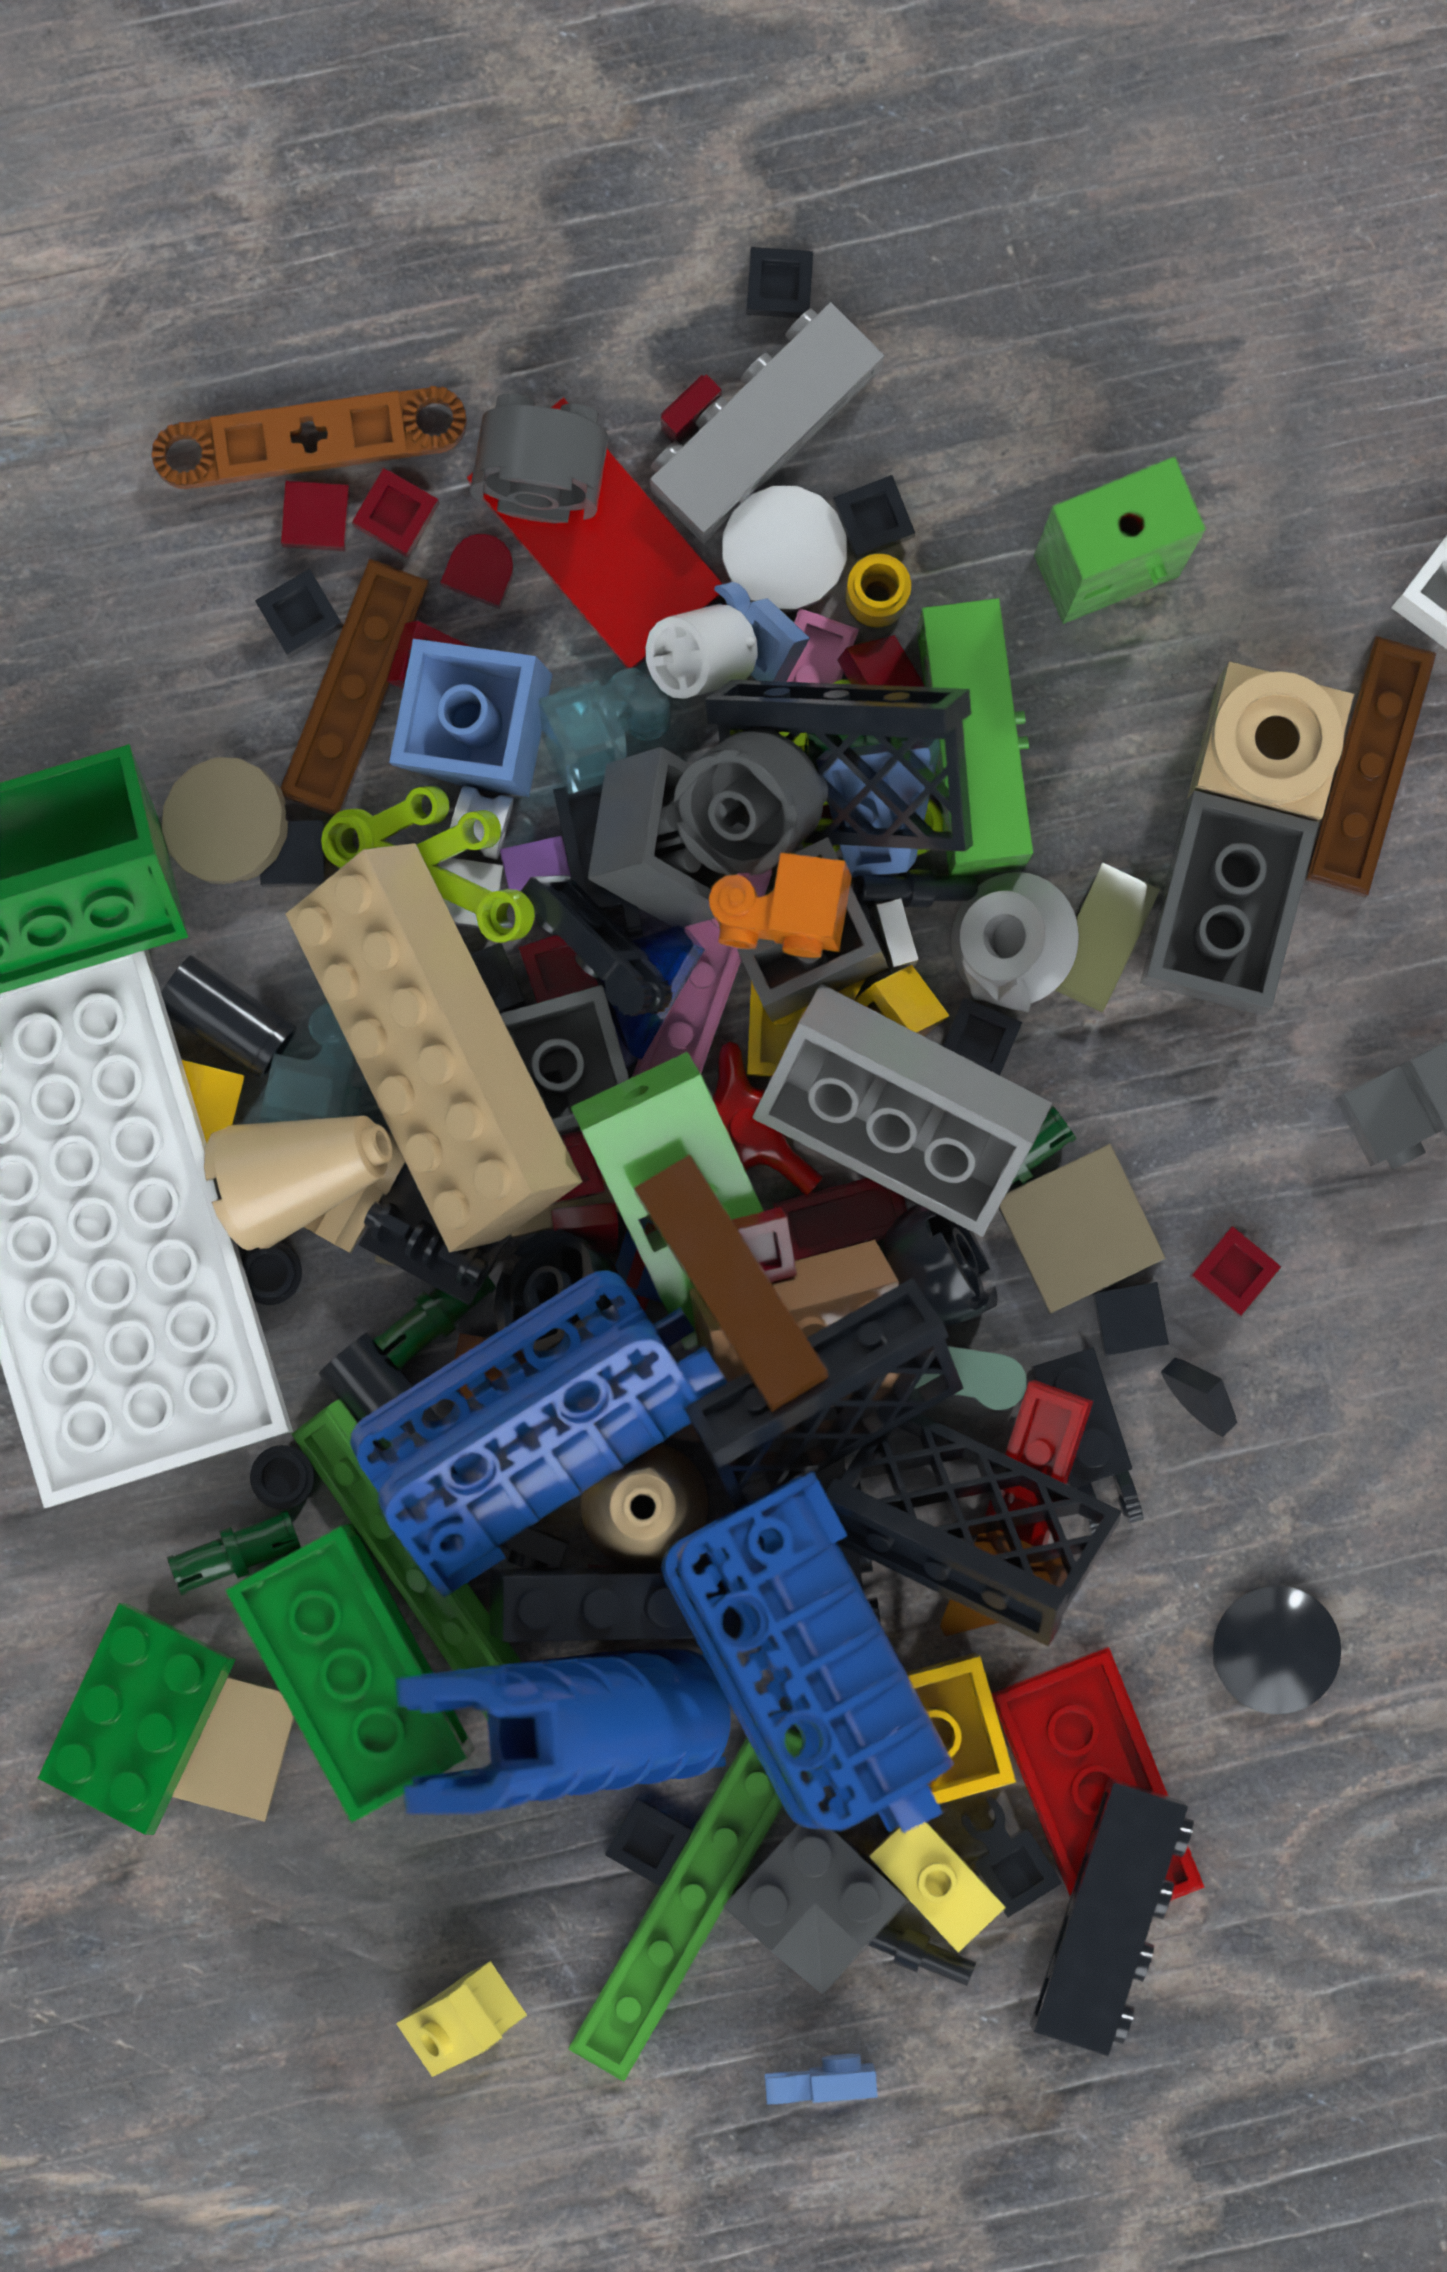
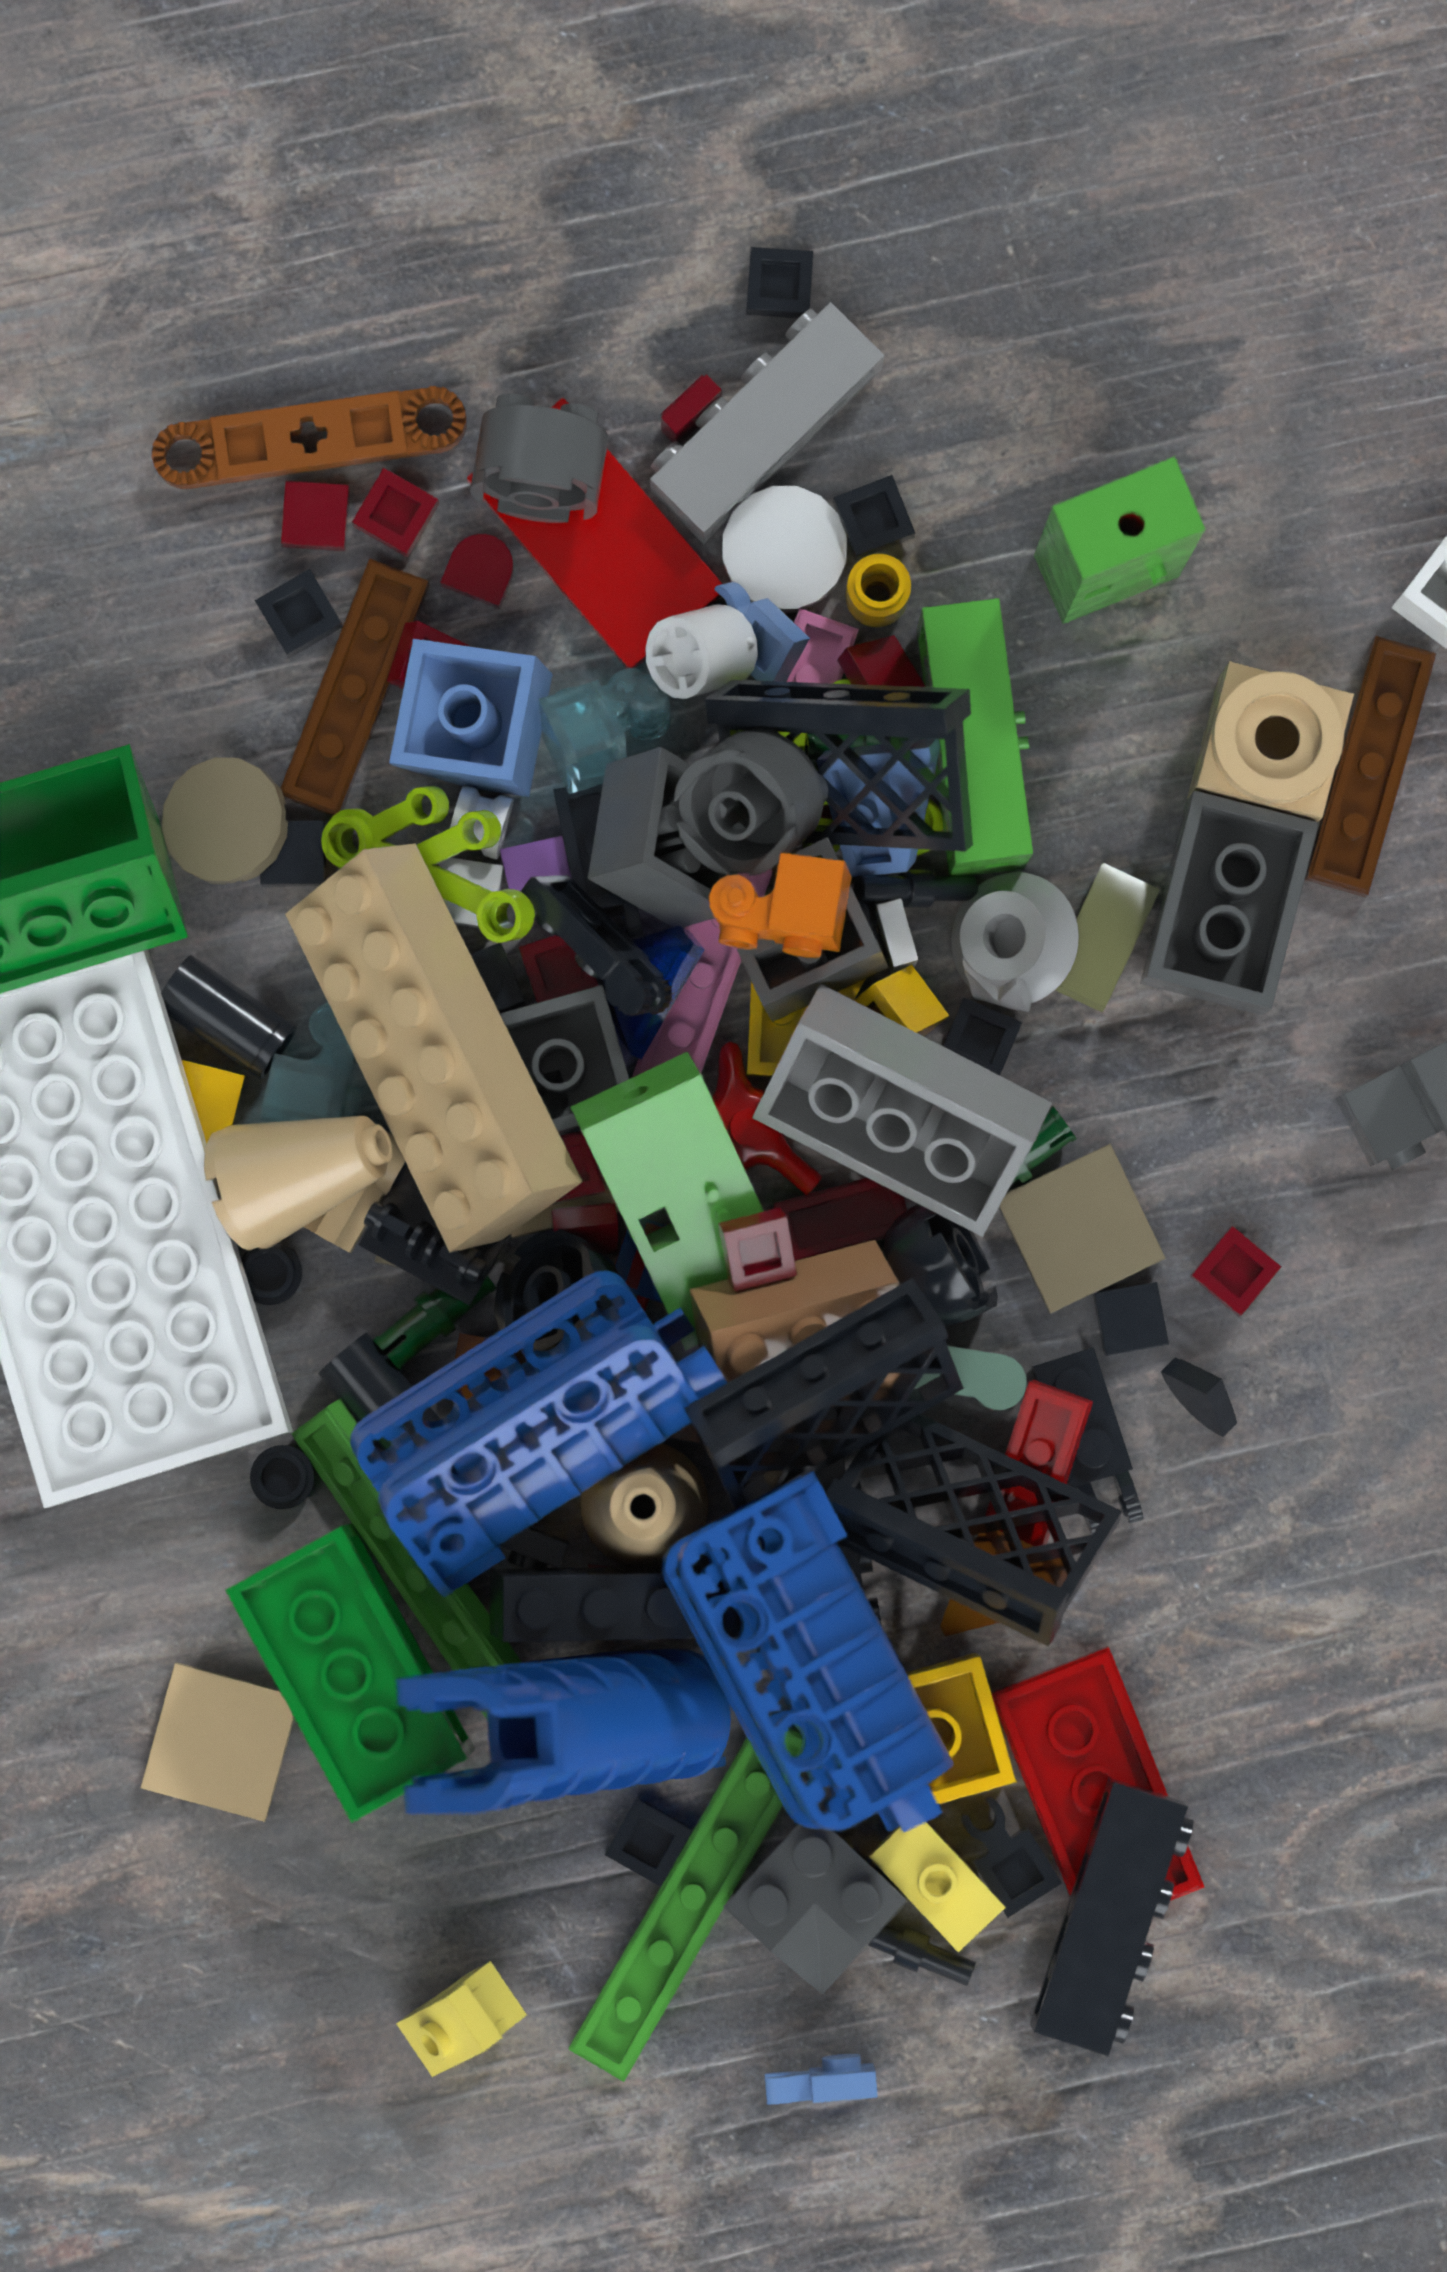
(136, 1719): green plate -> none
(234, 1552): dark green pin -> none
(731, 1282): reddish brown tile -> none
(1276, 1649): black dish -> none

